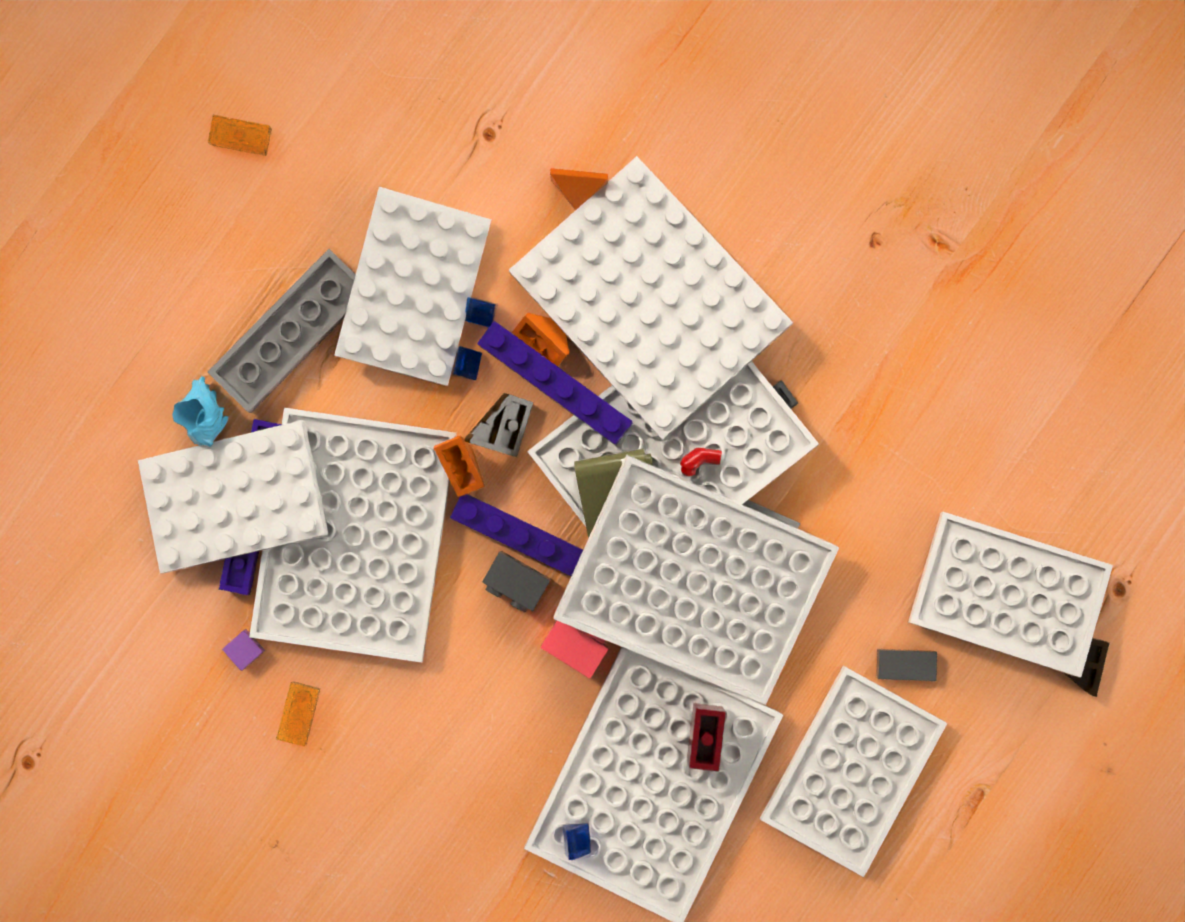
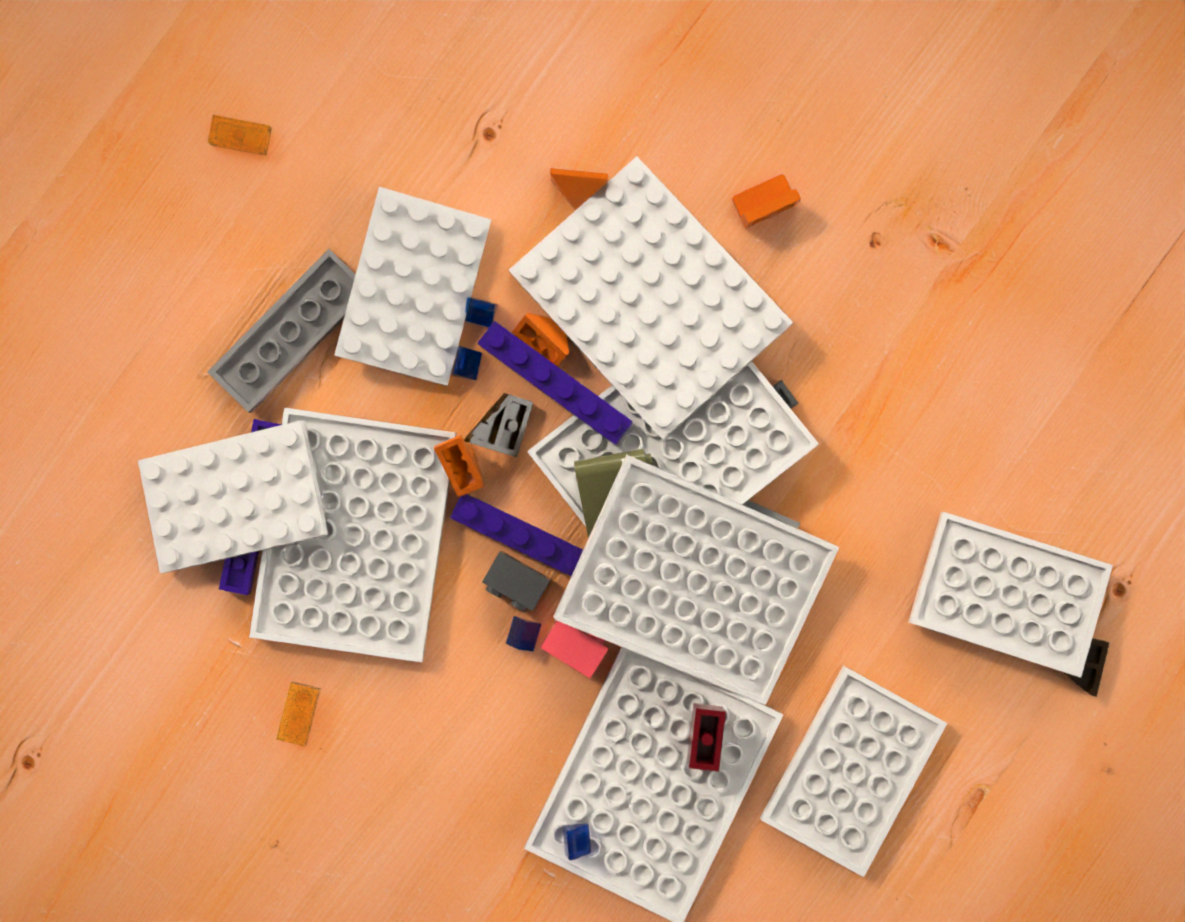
(200, 414): medium azure hair -> none
(243, 650): medium lavender tile -> none
(523, 634): none -> clear blue slope
(697, 457): red arm -> none
(765, 200): none -> orange panel
(906, 665): dark grey tile -> none

